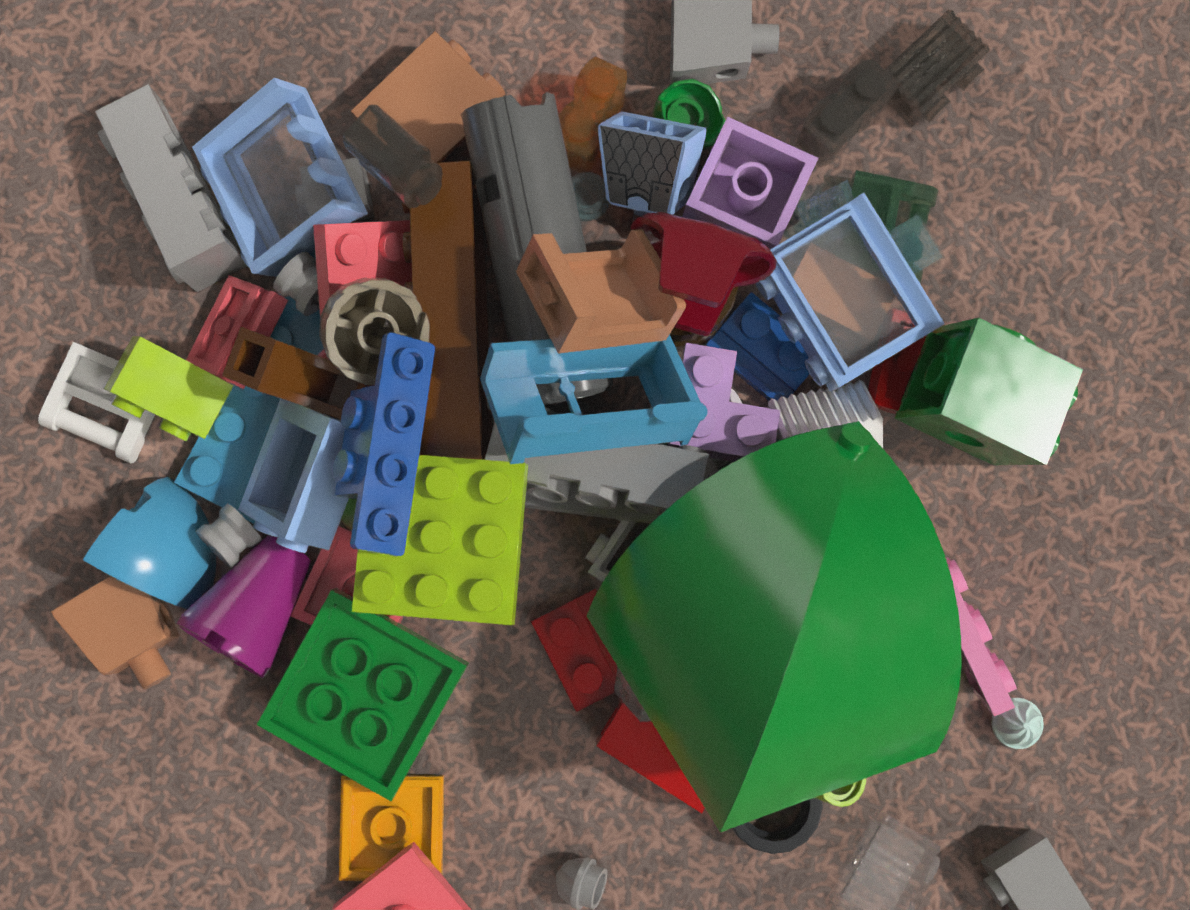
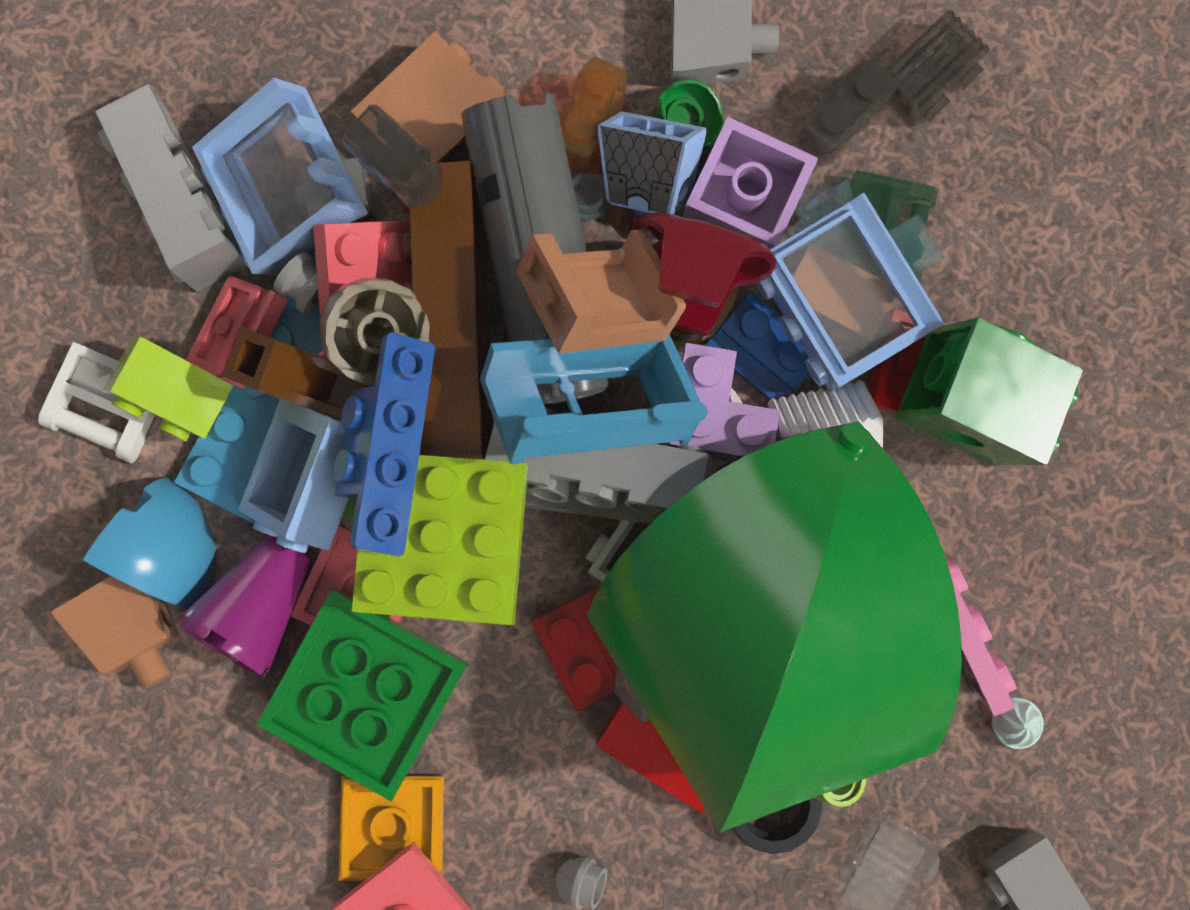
(229, 535): light grey wheel -> none

